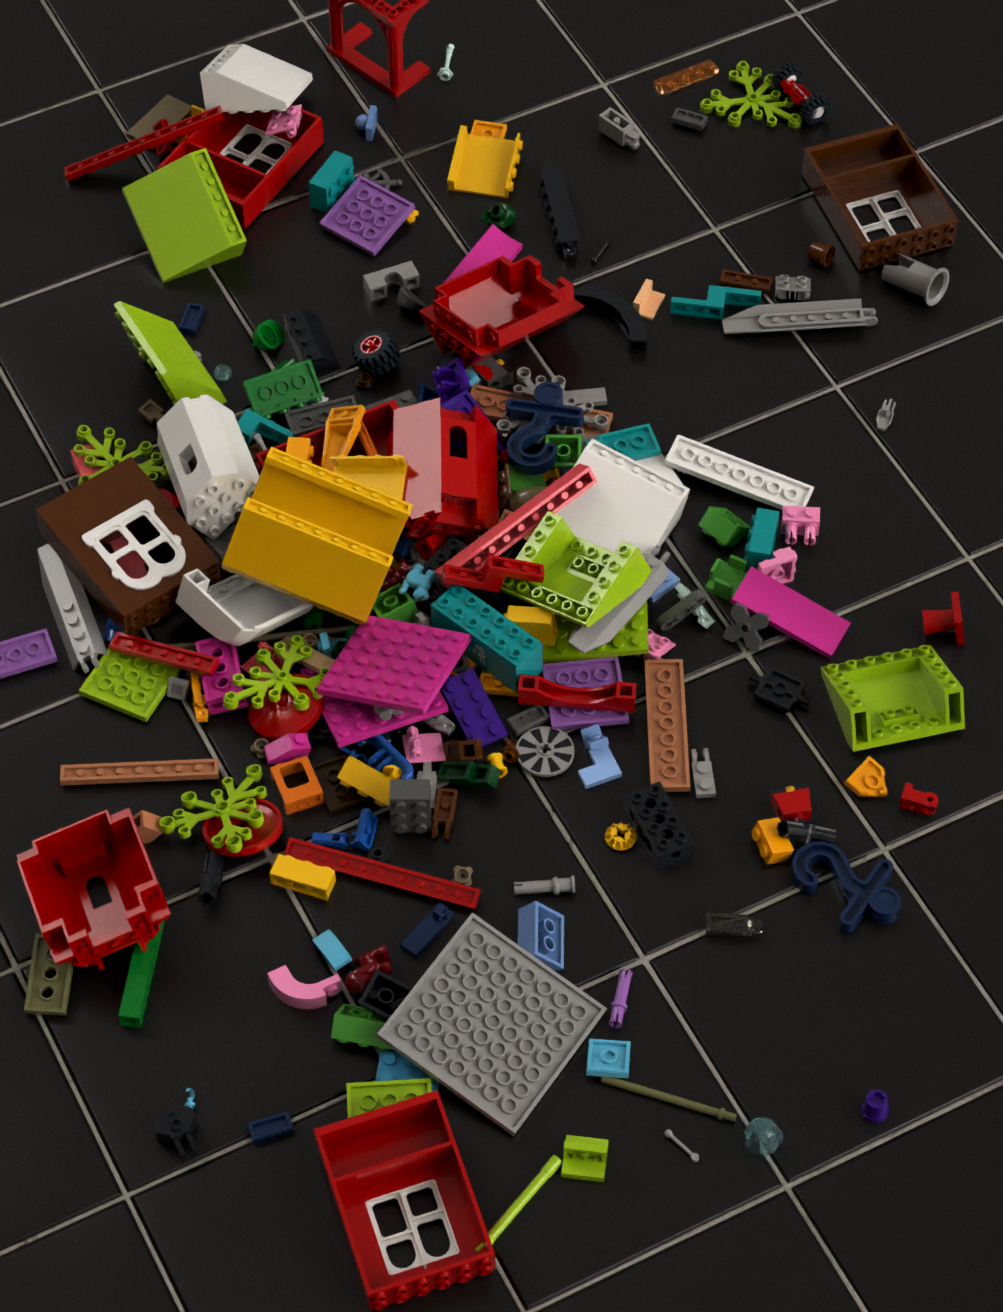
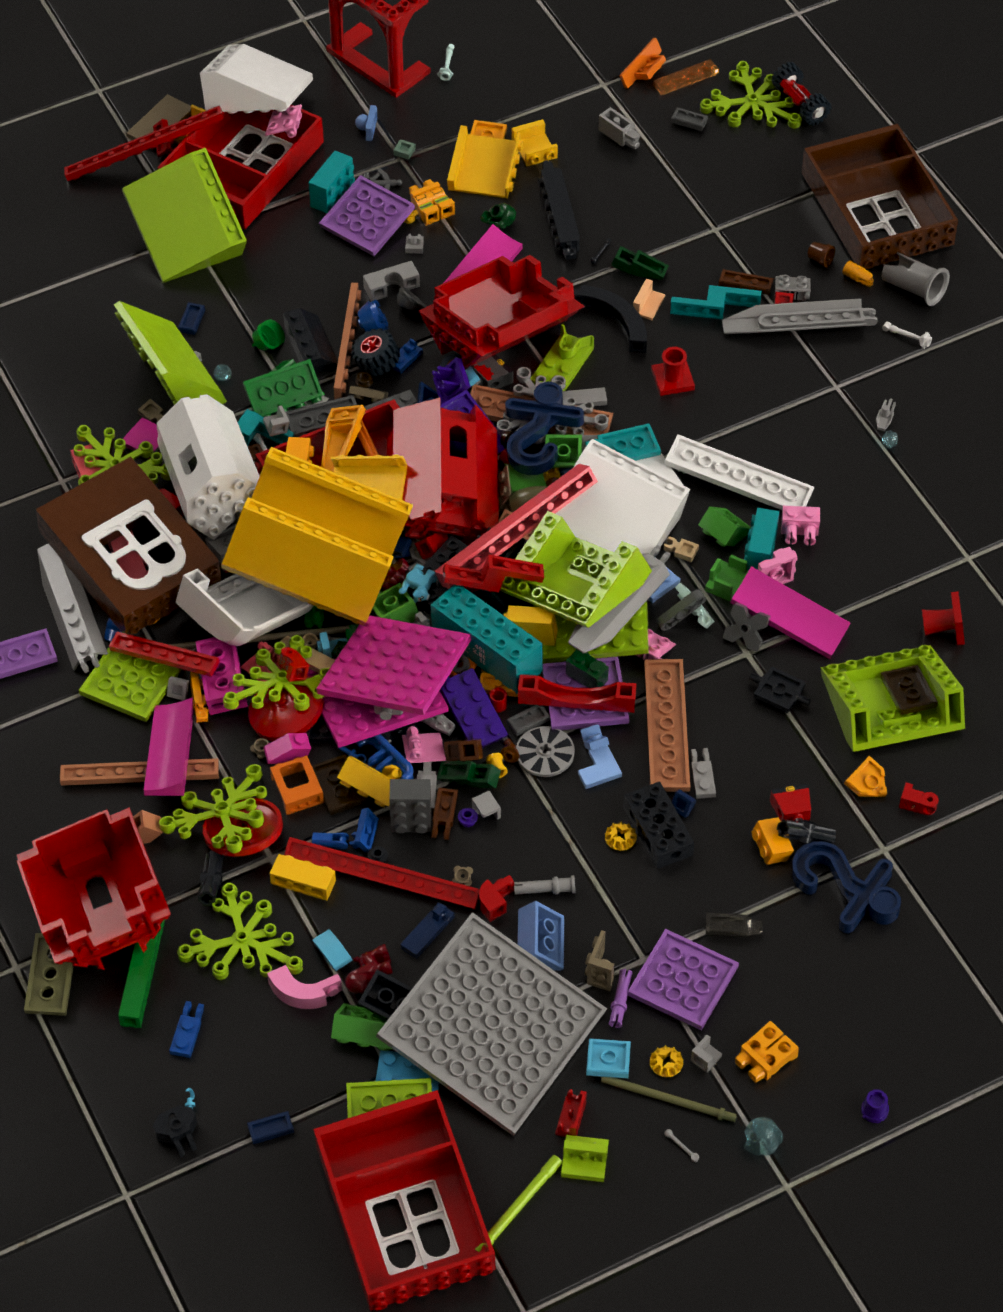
(142, 431): none -> dark pink tile
(169, 749): none -> dark pink arch
(186, 1031): none -> blue hinge
(264, 948): none -> lime plant
(277, 423): none -> light grey panel
(293, 663): none -> red leg
(348, 334): none -> nougat plate
(372, 317): none -> blue cone
(375, 395): none -> dark tan plate
(404, 149): none -> sand green plate
(408, 355): none -> blue plate
(414, 244): none -> light grey tile
(431, 200): none -> light orange hips
(467, 821): none -> dark purple plate
(486, 805): none -> light grey panel
(491, 897): none -> red brick
(498, 698): none -> red beam
(535, 143): none -> yellow panel
(565, 357): none -> lime plate
(571, 1114): none -> red hinge
(587, 669): none -> dark green brick
(599, 970): none -> dark tan bracket
(639, 264): none -> dark green slope
(644, 64): none -> orange bracket
(669, 1069): none -> yellow gear
(674, 373): none -> red plant
(683, 803): none -> dark blue tile
(683, 979): none -> medium lavender plate
(684, 549): none -> tan plate
(705, 1055): none -> light grey panel
(766, 1052): none -> light orange hips
(782, 297): none -> red plate
(858, 273): none -> light orange hinge
(890, 439): none -> clear light blue plate
(909, 689): none -> dark brown tile
(924, 340): none -> white piece

